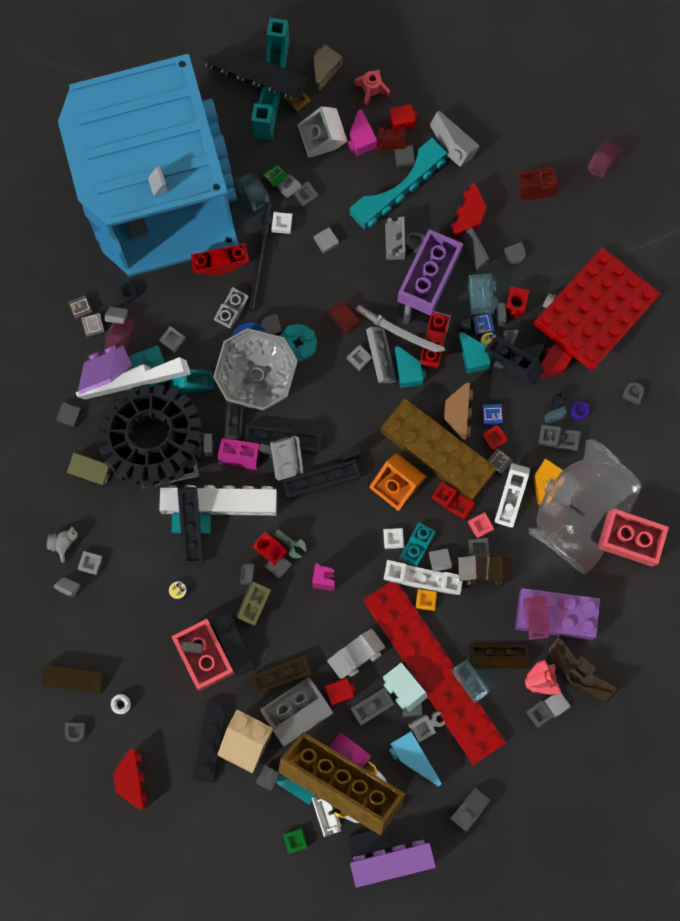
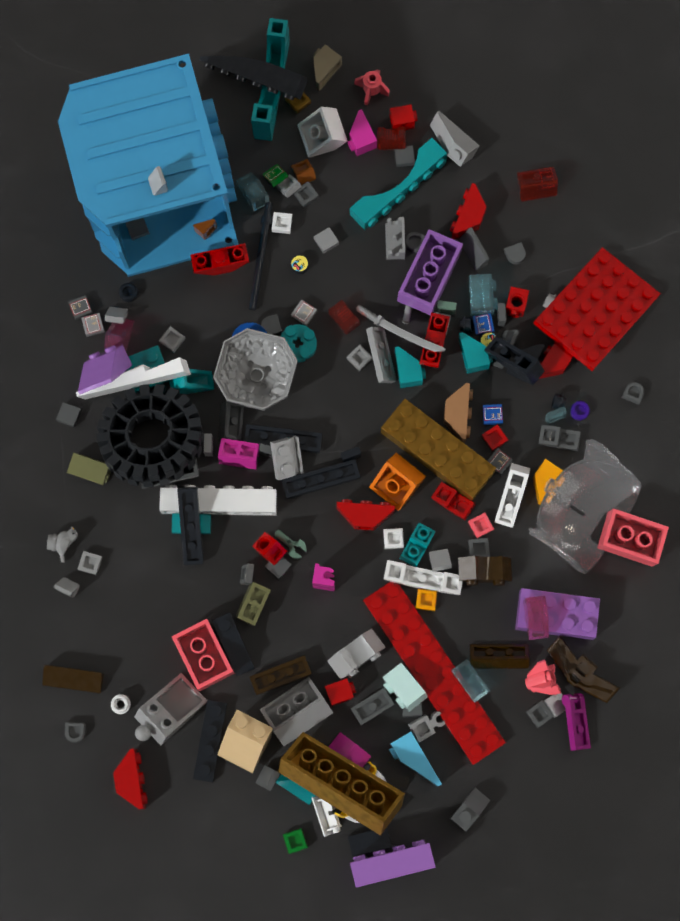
(168, 710): none -> light grey slope
(177, 590): tile -> none
(192, 648): dark grey tile -> none
(205, 228): none -> dark orange slope
(231, 308): light grey slope -> none
(299, 264): none -> tile
(303, 171): none -> dark orange slope
(304, 312): none -> light grey tile
(365, 514): none -> red slope
(446, 307): none -> sand green tile
(576, 721): none -> magenta plate
(603, 159): clear pink slope -> none

